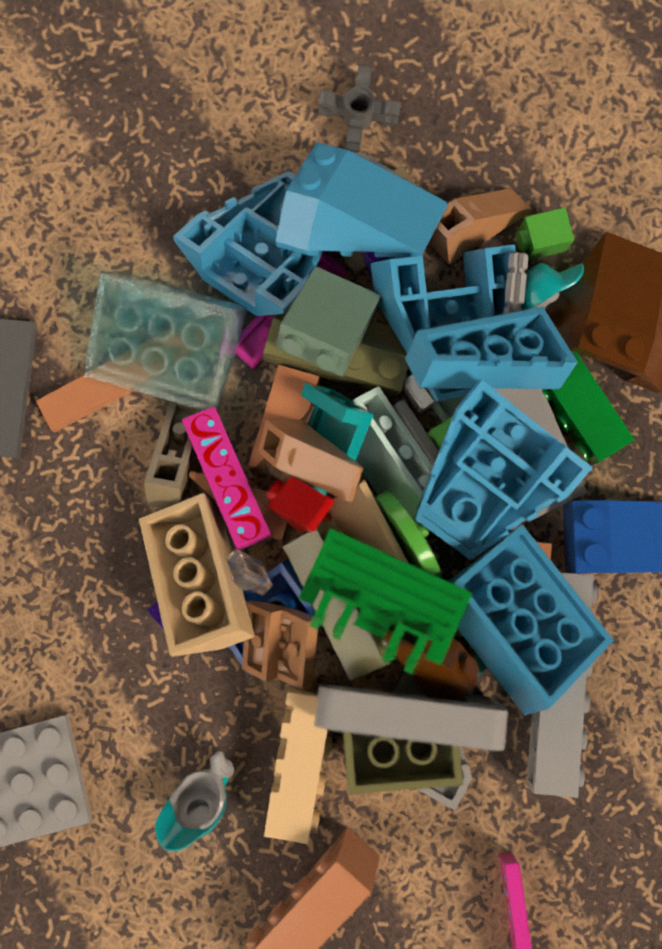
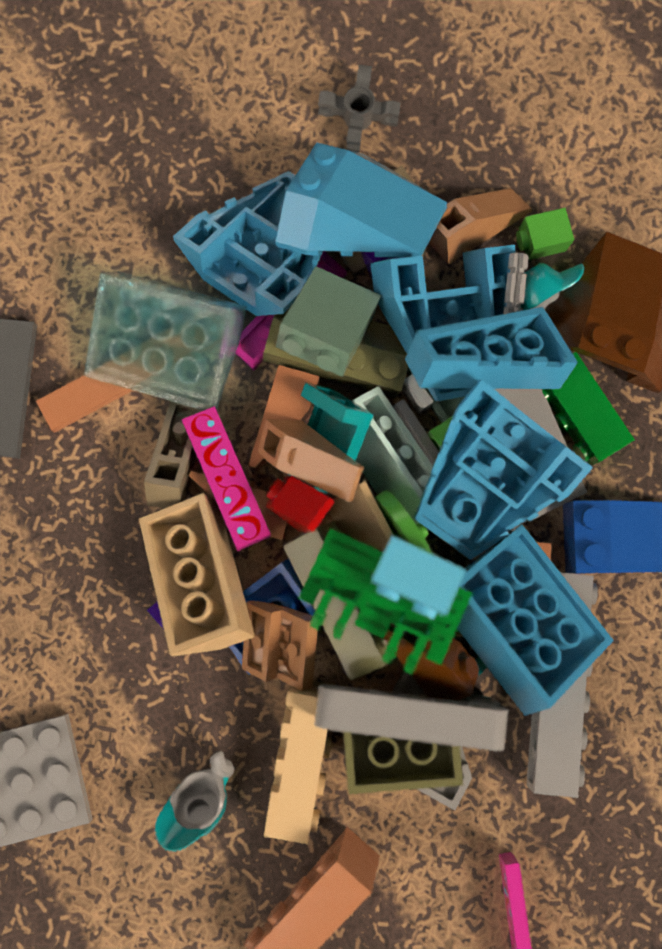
(248, 572): clear plate -> none
(417, 578): none -> medium azure brick

